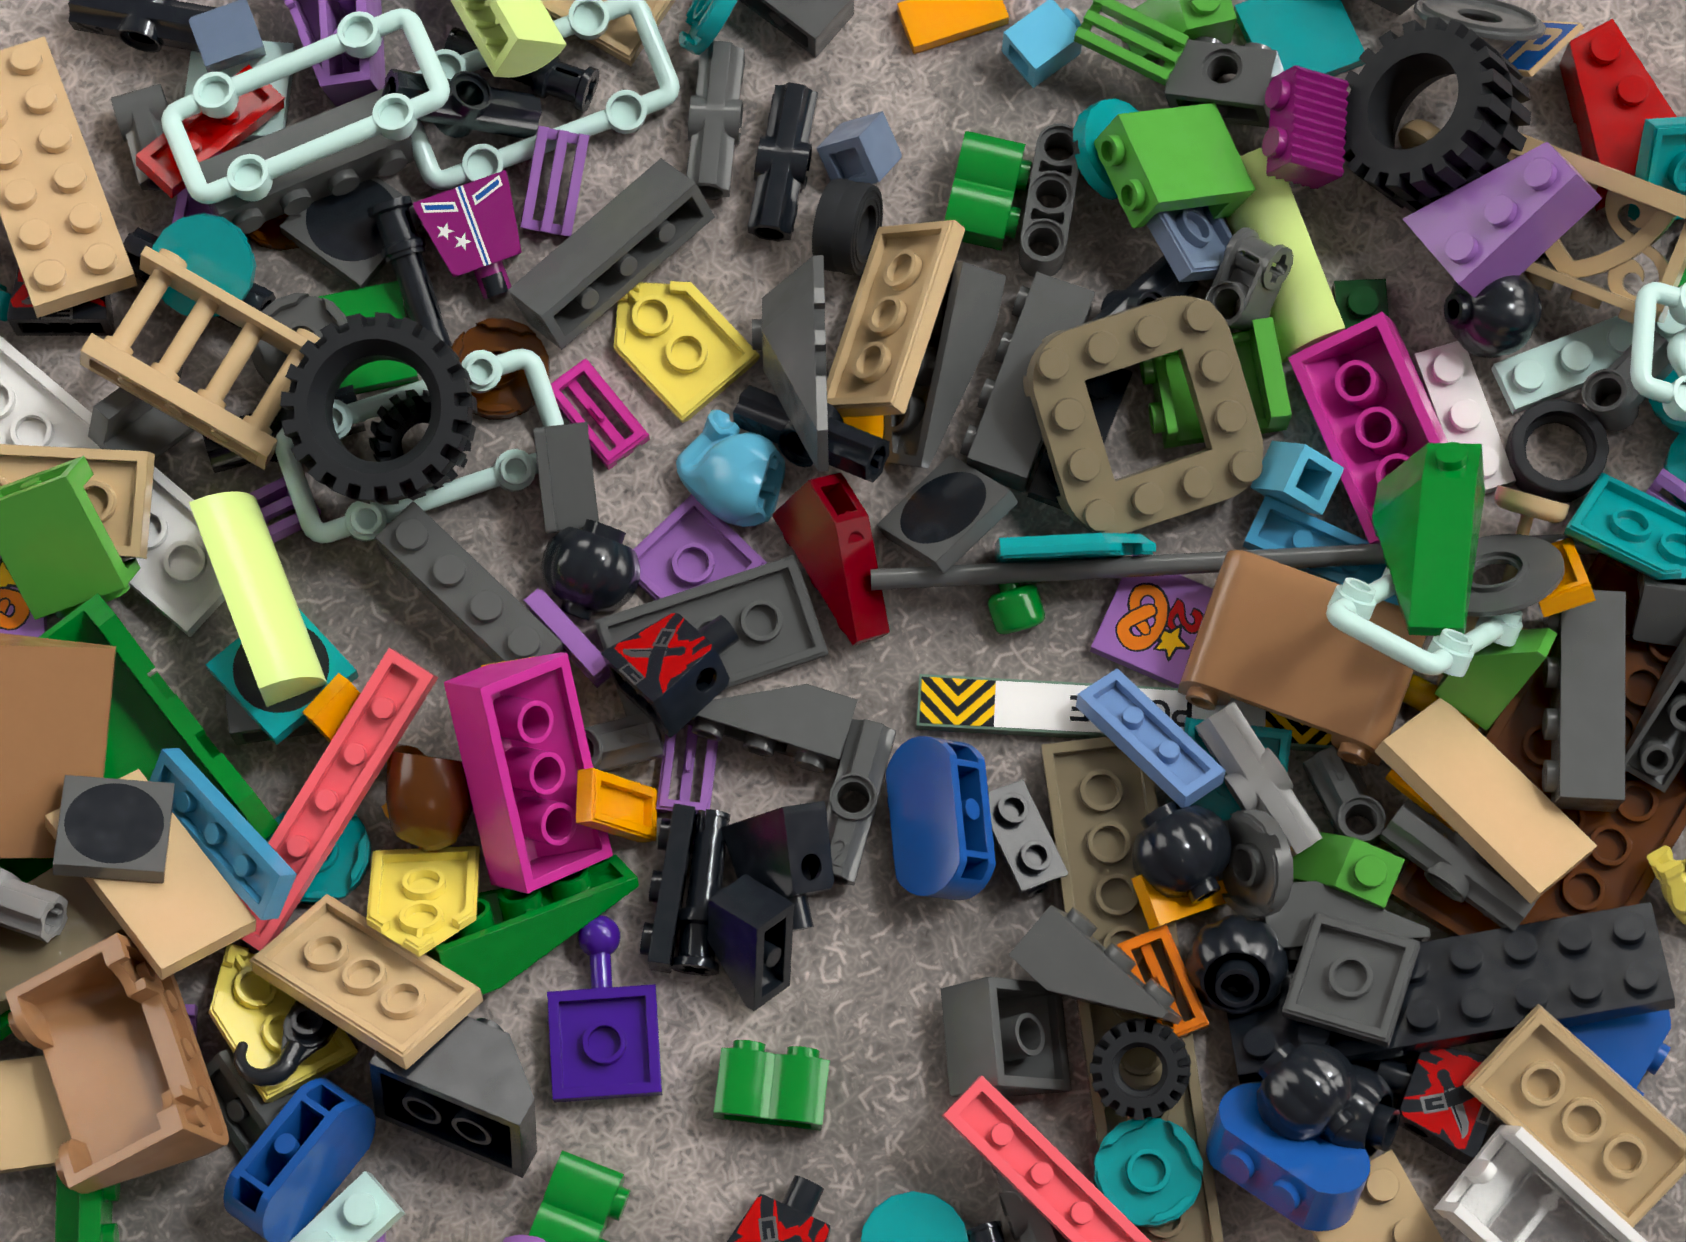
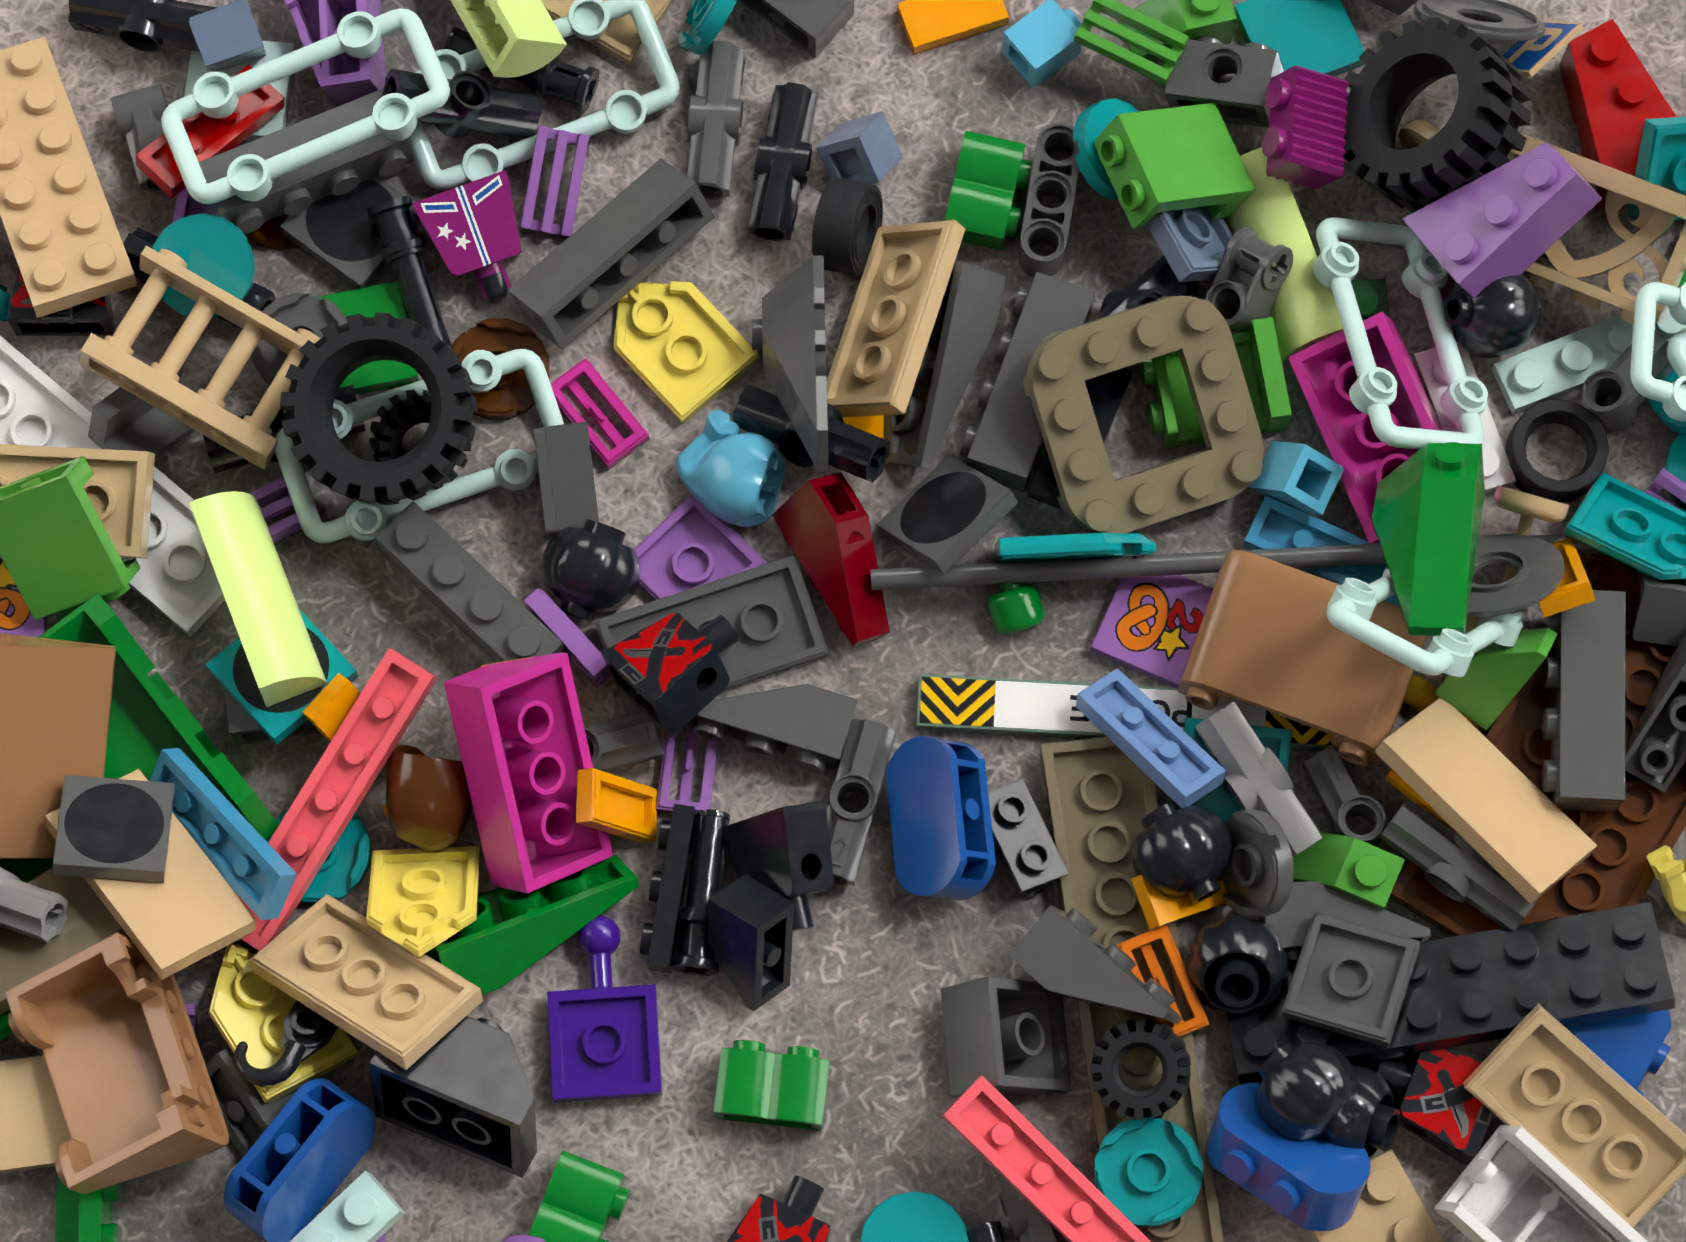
(1376, 386): none -> light aqua bar

